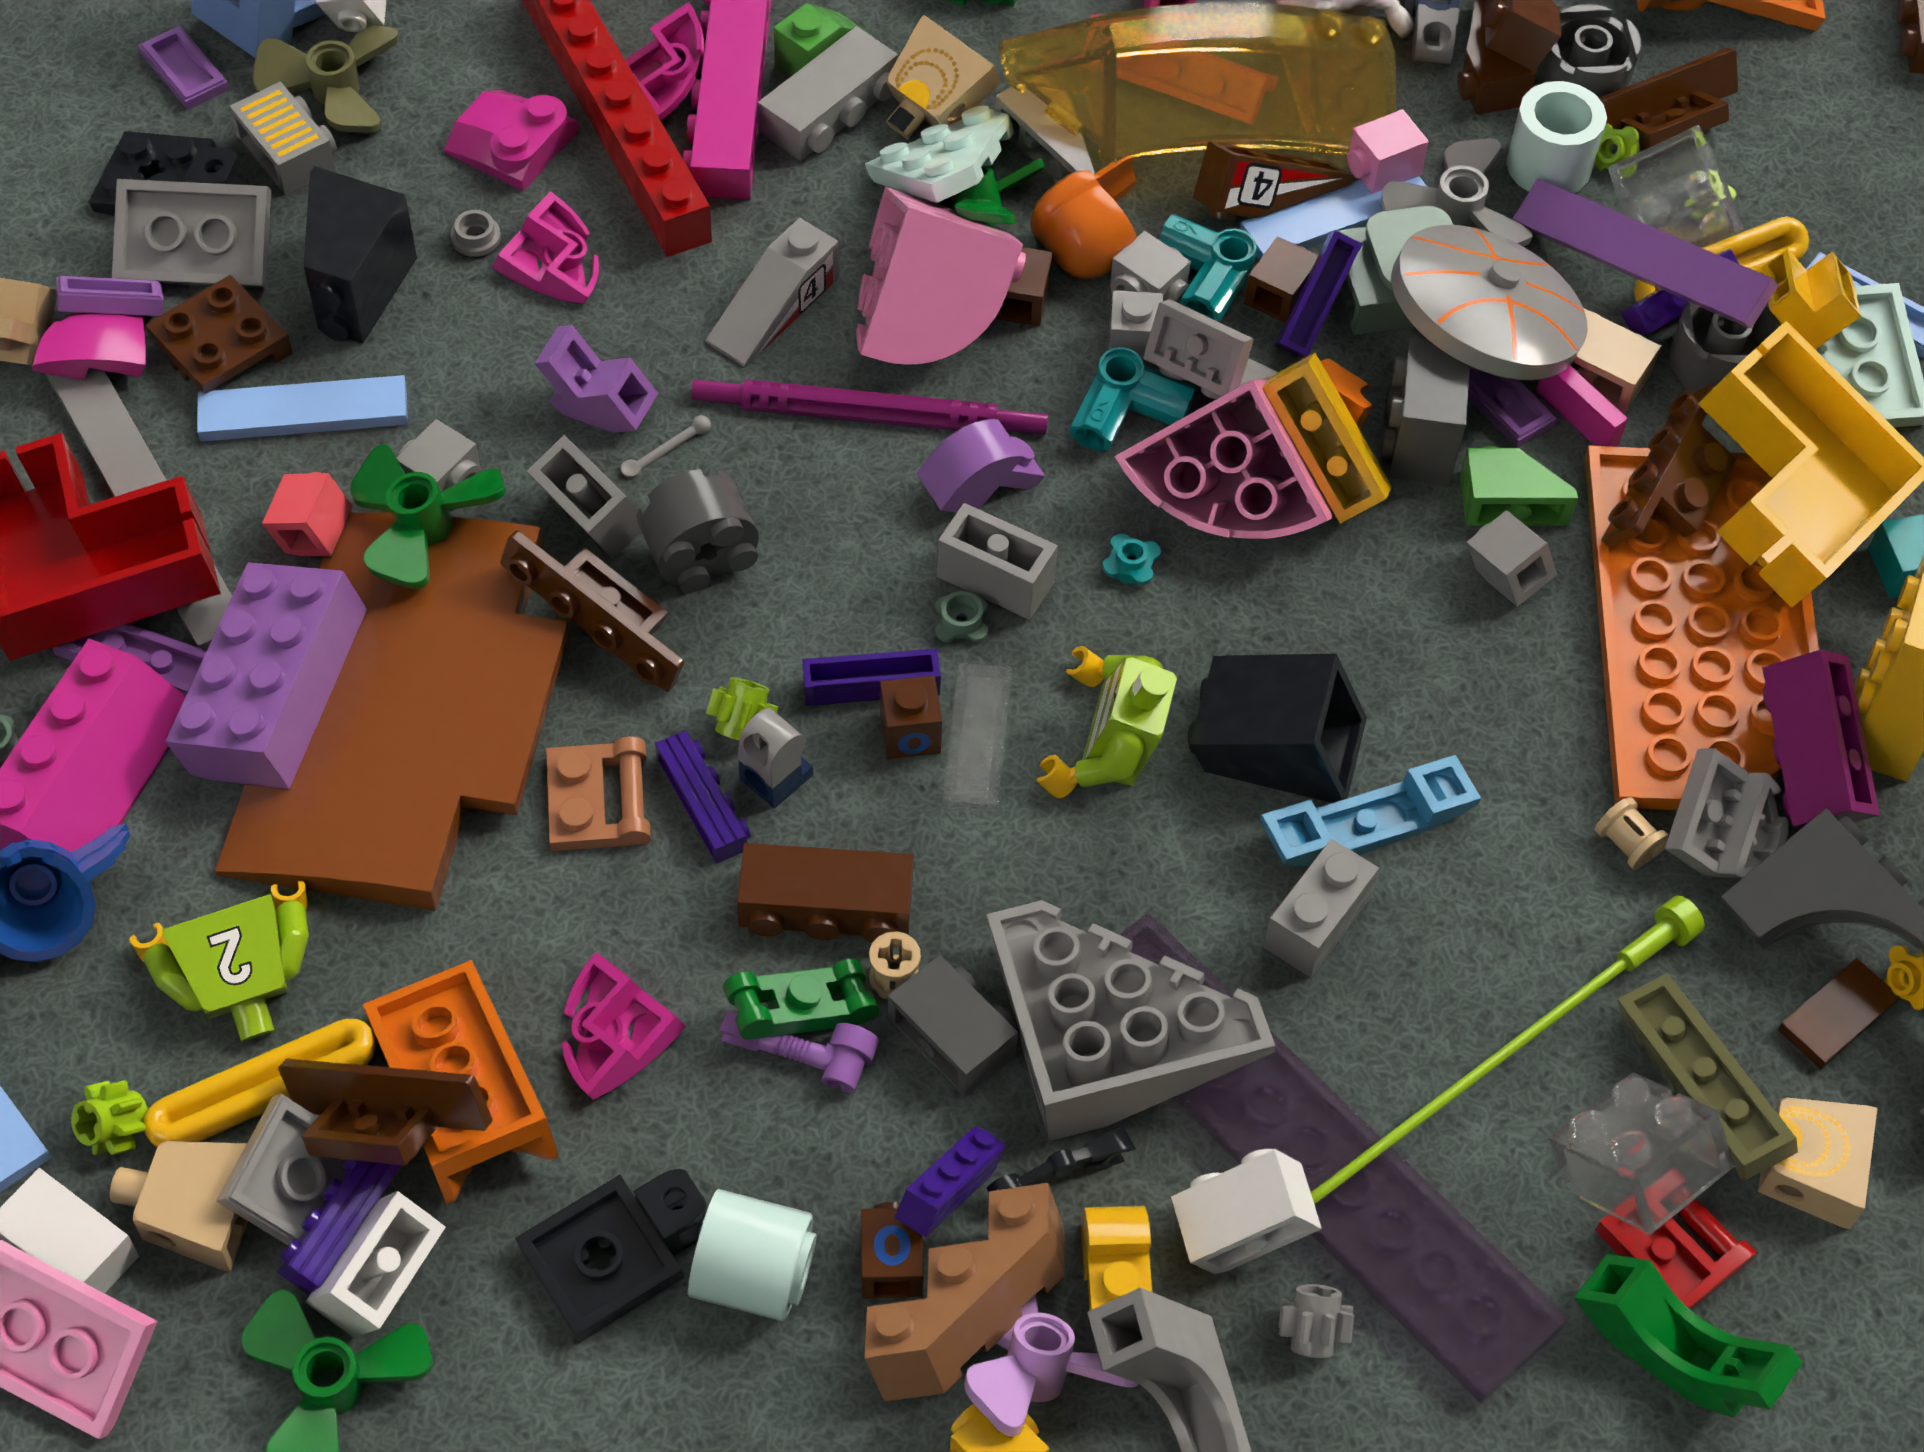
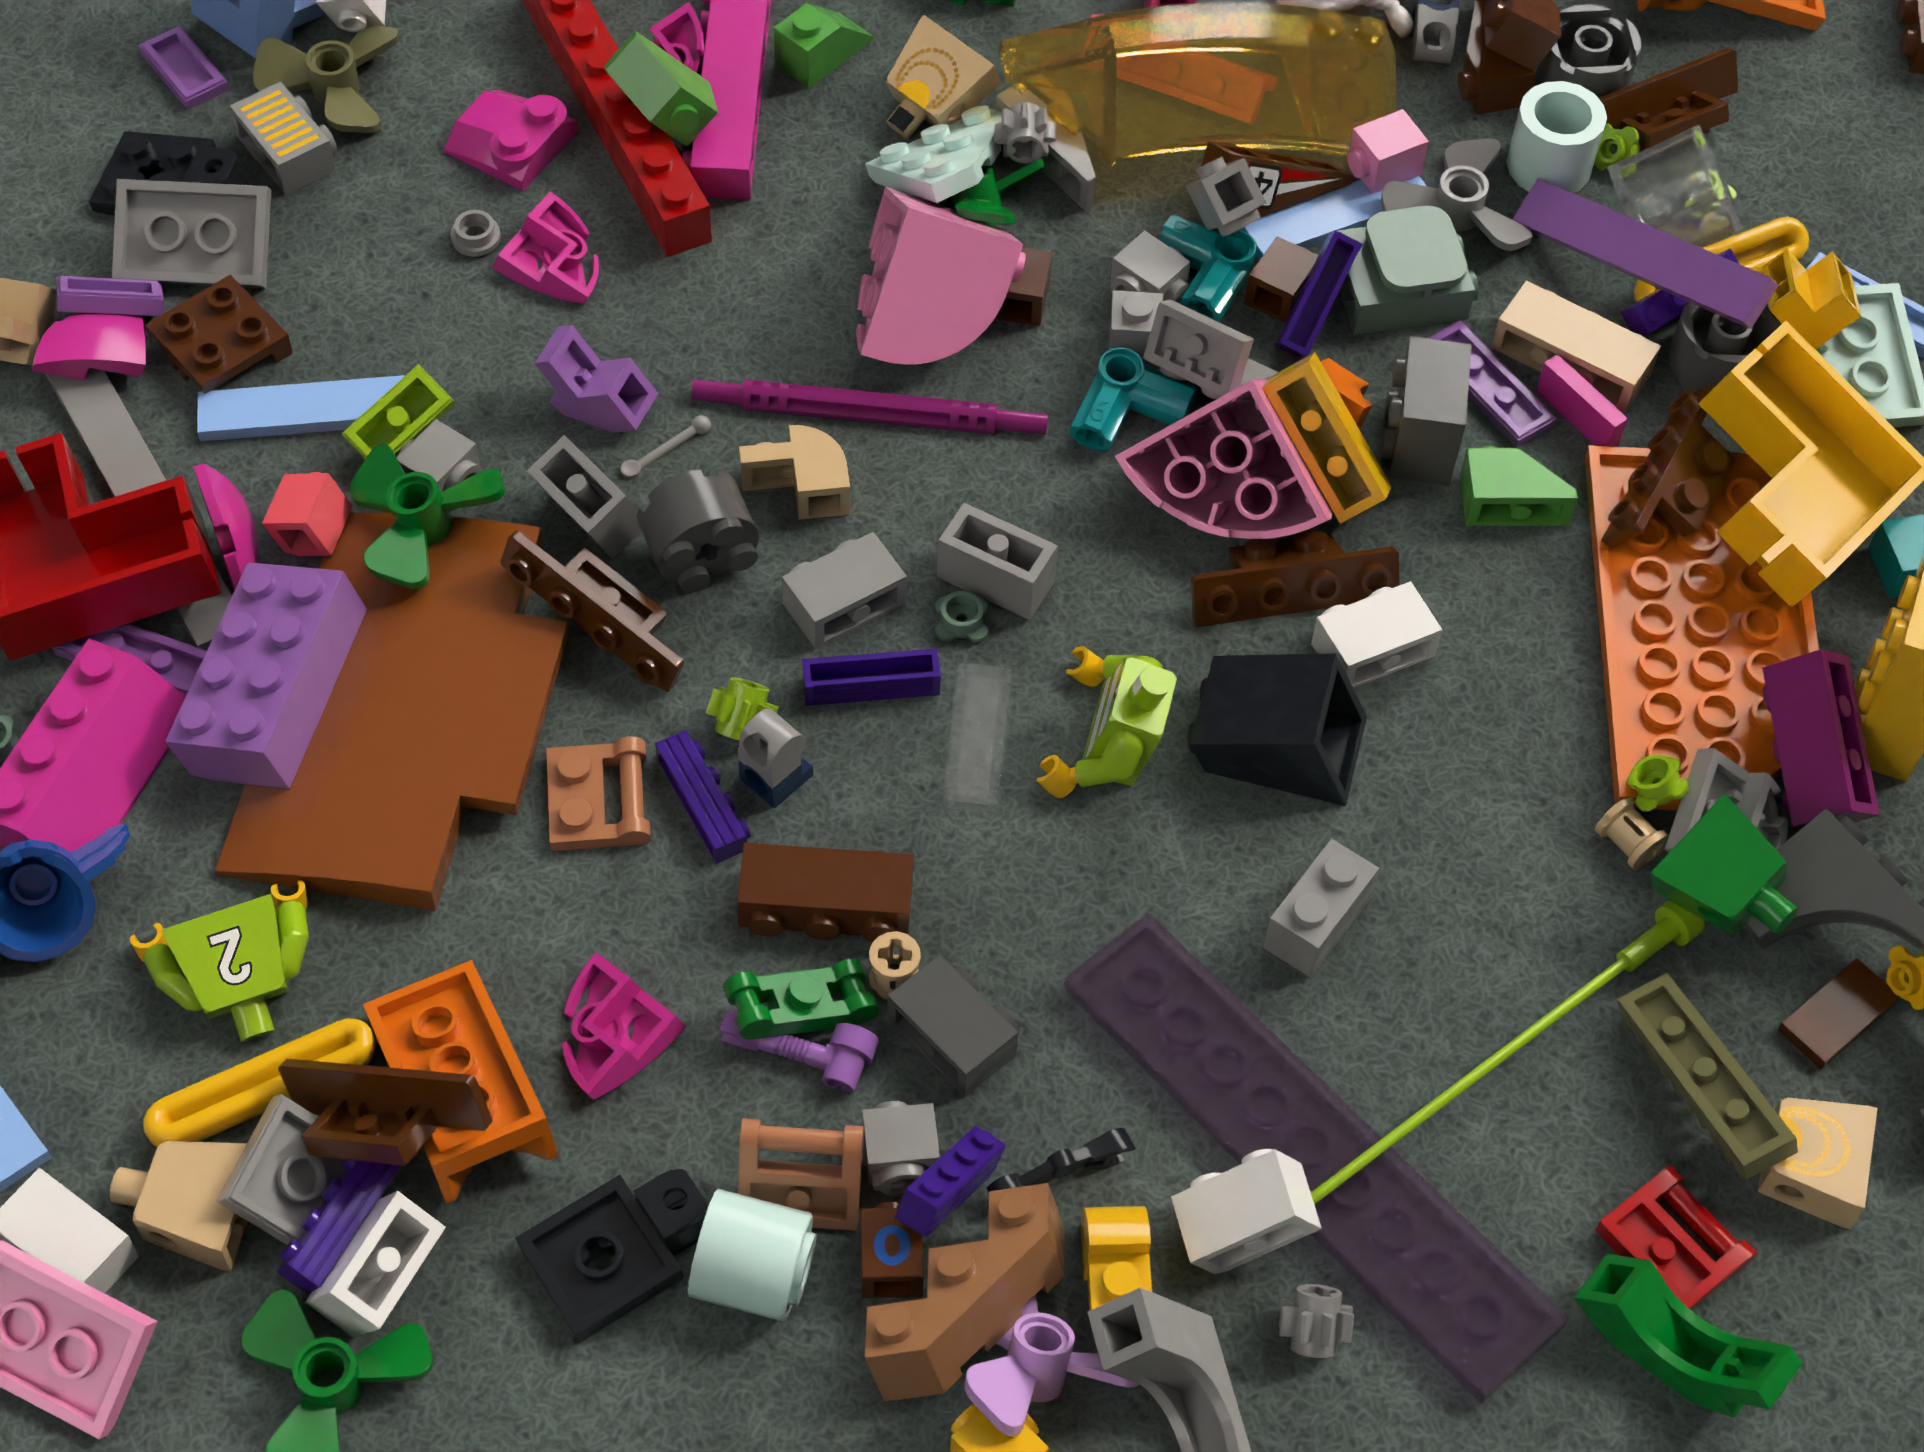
(109, 1117): lime gear -> none
(230, 521): none -> dark pink brick
(354, 252): black slope -> none
(400, 414): none -> lime brick
(663, 88): none -> bright green slope
(777, 291): light grey slope -> none
(809, 463): none -> tan brick
(821, 1189): none -> nougat plate
(827, 94): light grey brick -> none
(844, 589): none -> light grey brick
(898, 1144): none -> light grey brick
(910, 717): reddish brown brick -> none
(977, 462): medium lavender brick -> none
(1025, 132): none -> light grey gear
(1083, 221): orange piece -> none
(1110, 1026): light grey slope -> none
(1128, 570): teal plate -> none
(1226, 195): none -> light grey brick
(1290, 578): none -> reddish brown bracket
(1371, 820): dark azure slope -> none
(1378, 633): none -> white brick
(1489, 302): light grey dish -> none
(1512, 558): light grey brick -> none
(1642, 1152): clear piece -> none
(1657, 781): none -> lime plate
(1726, 872): none -> green torso

